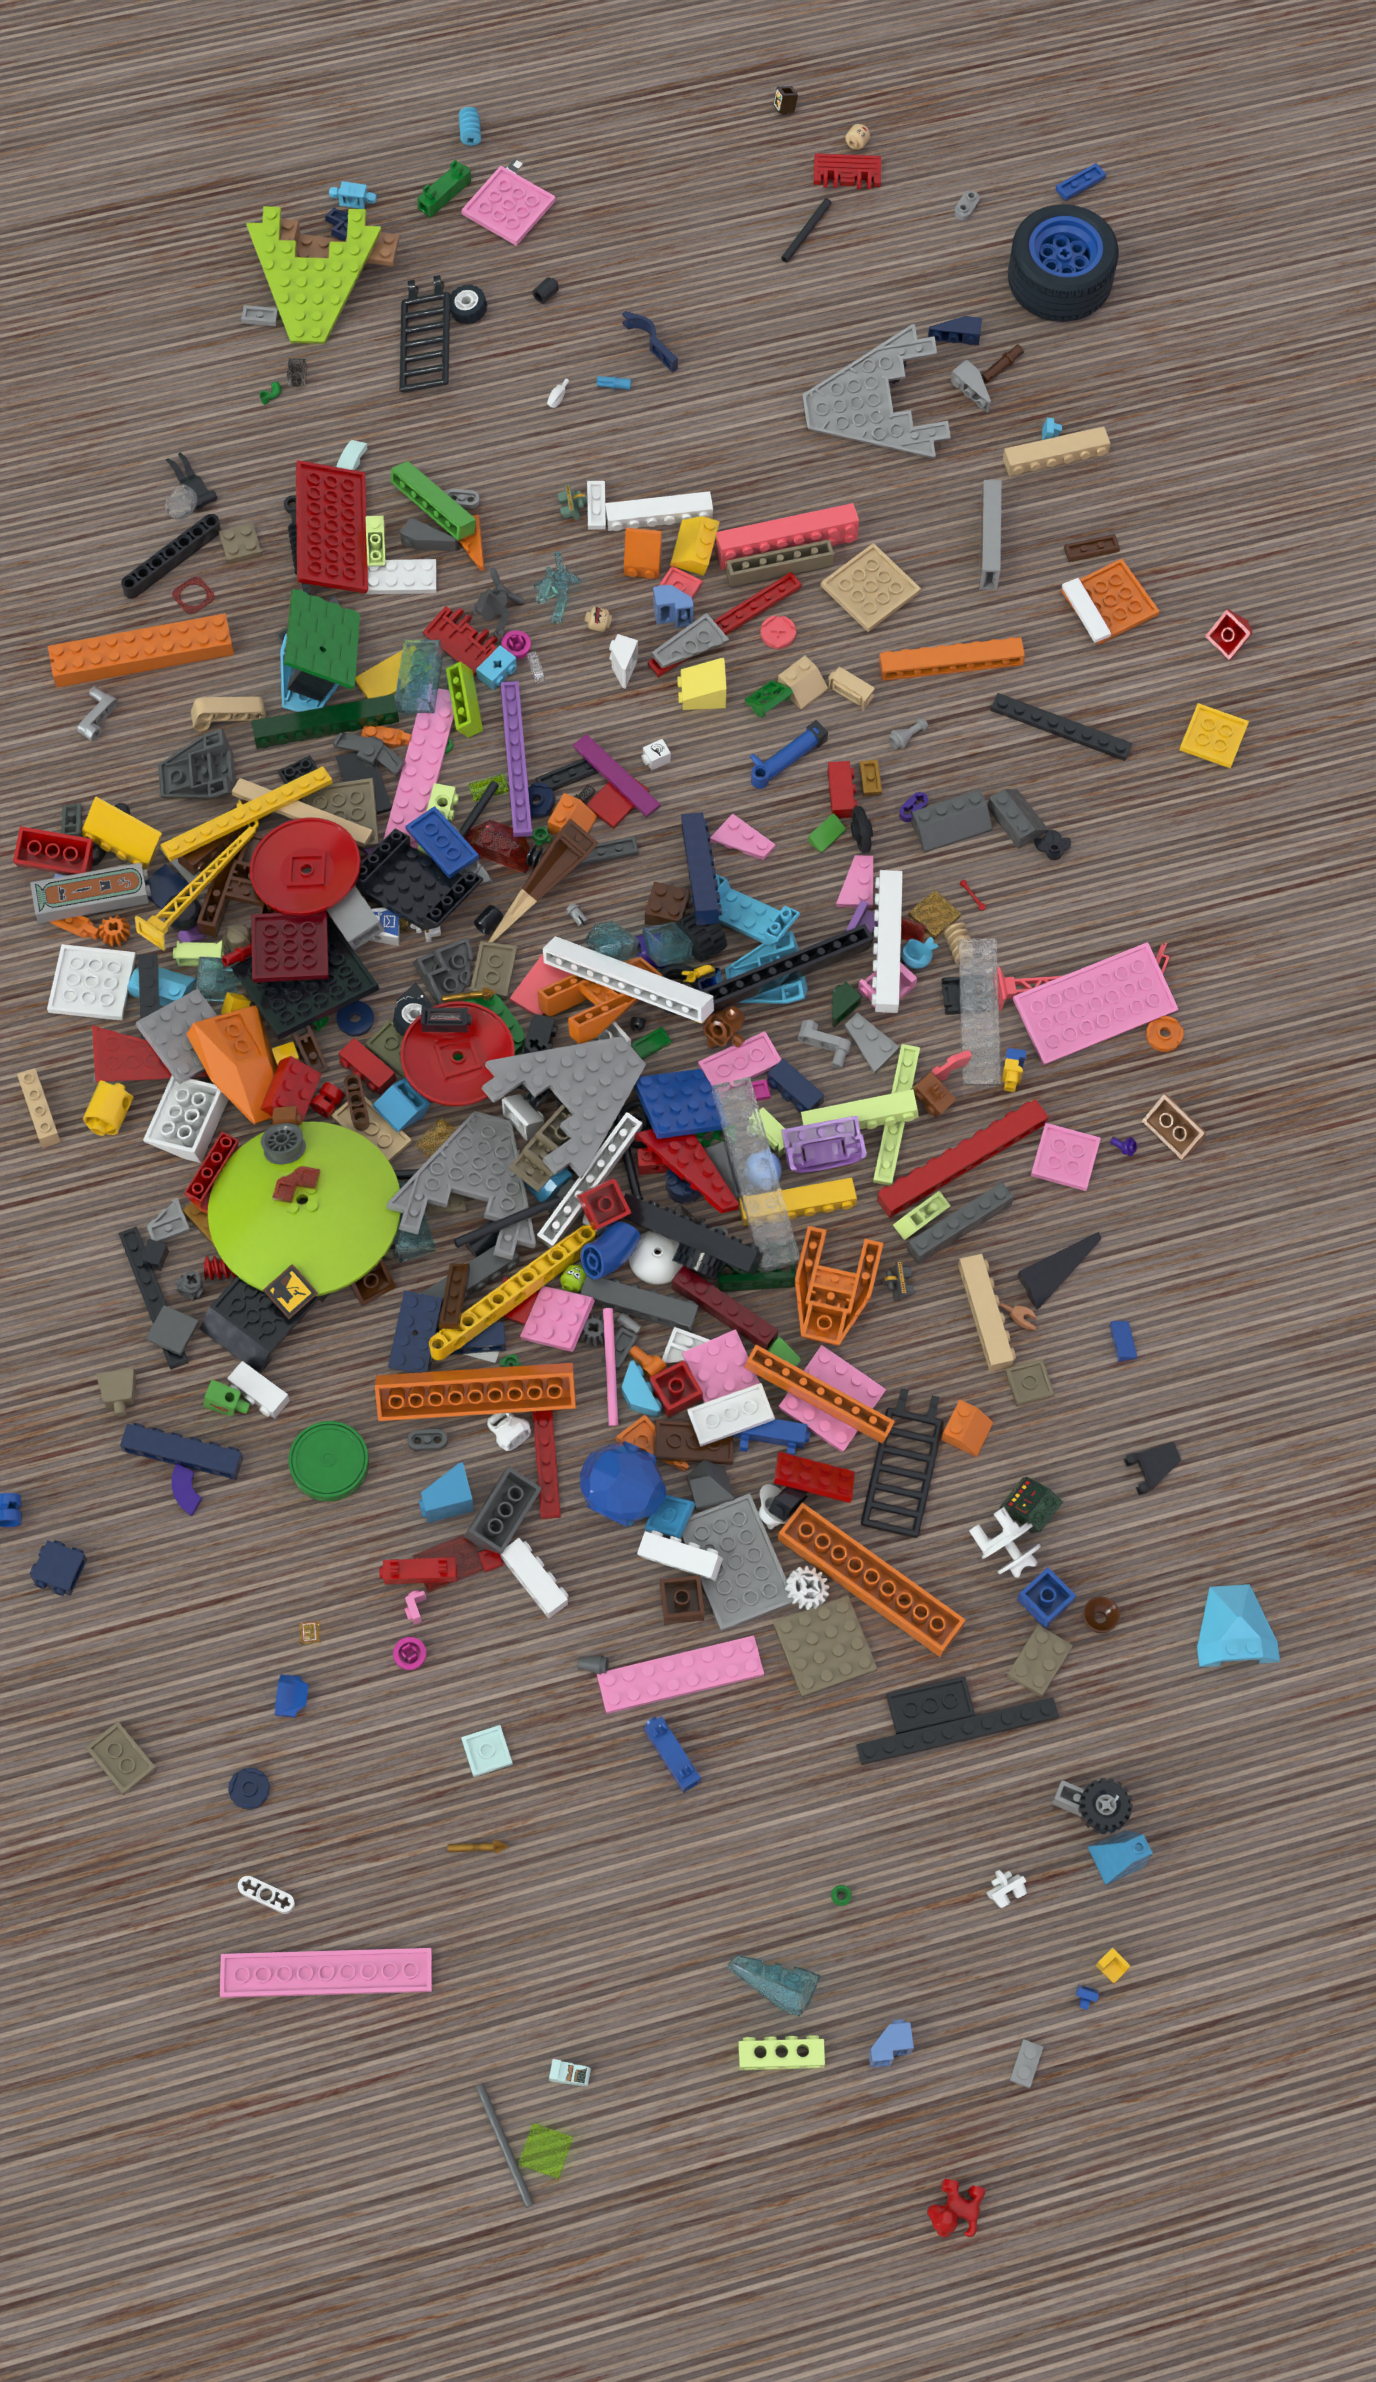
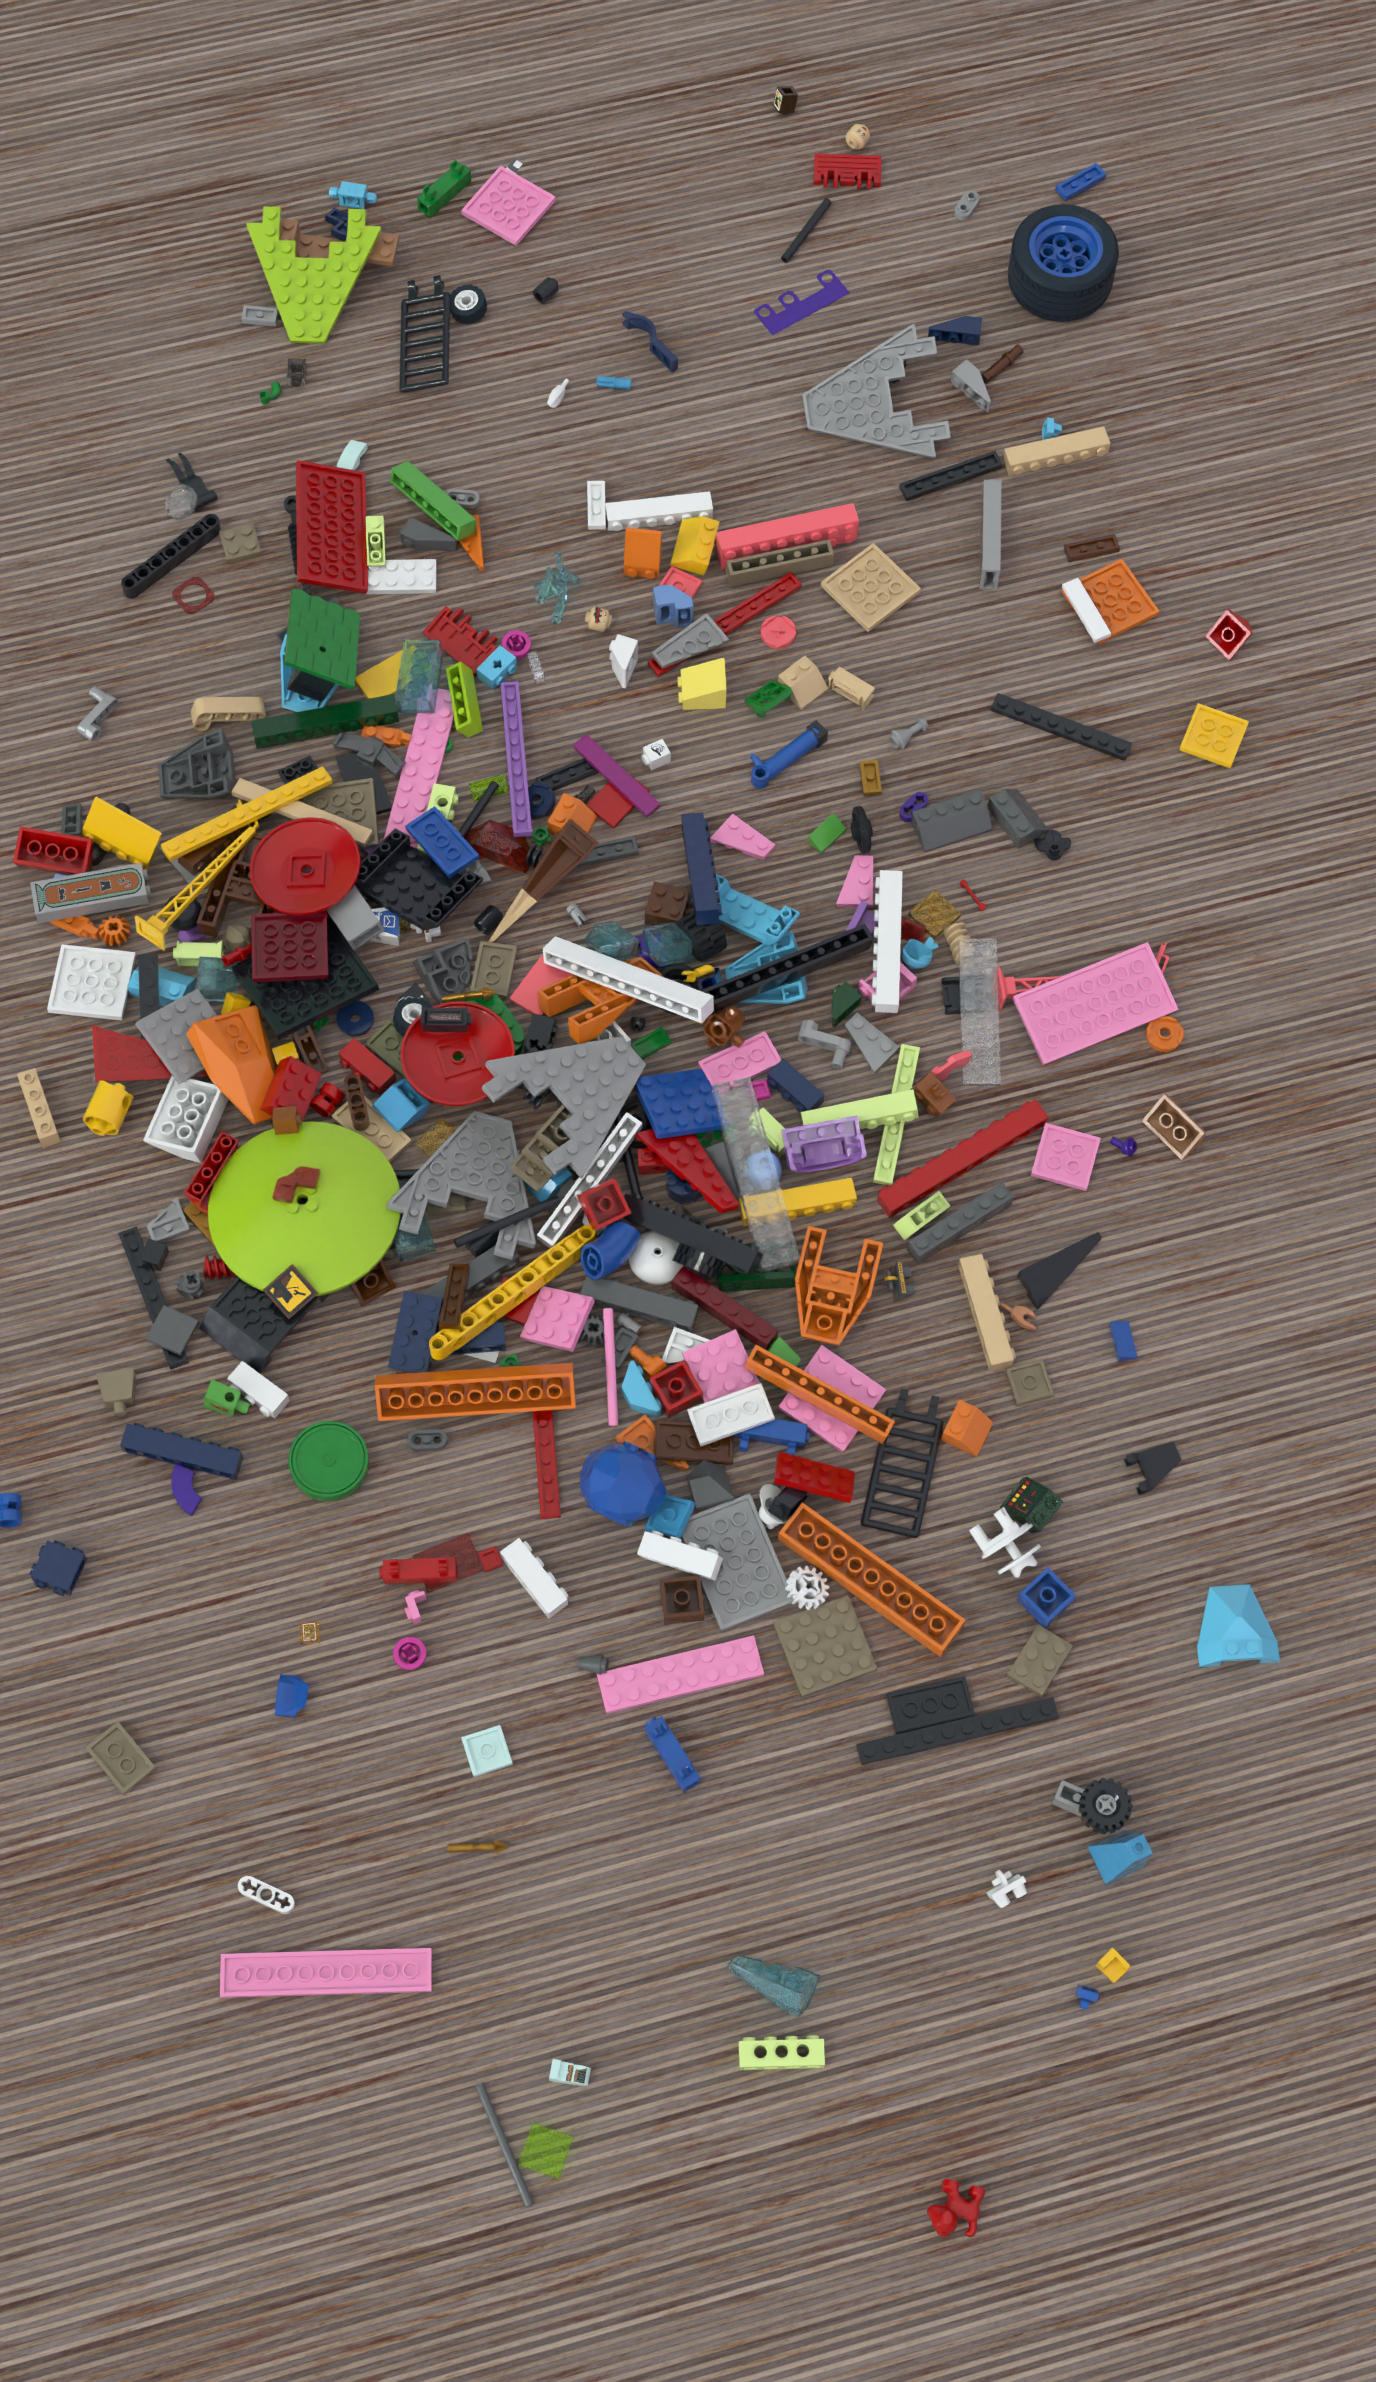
(140, 650): orange piece -> none
(164, 884): dark blue tile -> none
(249, 1788): dark blue tile -> none
(283, 1143): dark grey wheel -> none
(447, 1496): dark azure slope -> none
(469, 126): medium azure piece -> none
(494, 603): dark grey piece -> none
(502, 1511): dark grey slope -> none
(510, 1431): white piece -> none
(522, 1116): white slope -> none
(573, 1278): lime head -> none
(574, 500): sand green hips -> none
(800, 309): none -> dark purple piece
(841, 788): red brick -> none
(844, 1889): green plate -> none
(894, 2041): medium blue piece -> none
(950, 475): none -> black plate
(951, 658): orange brick -> none
(1013, 1068): yellow hips -> none
(1026, 2063): light grey plate -> none
(1105, 1606): reddish brown piece -> none

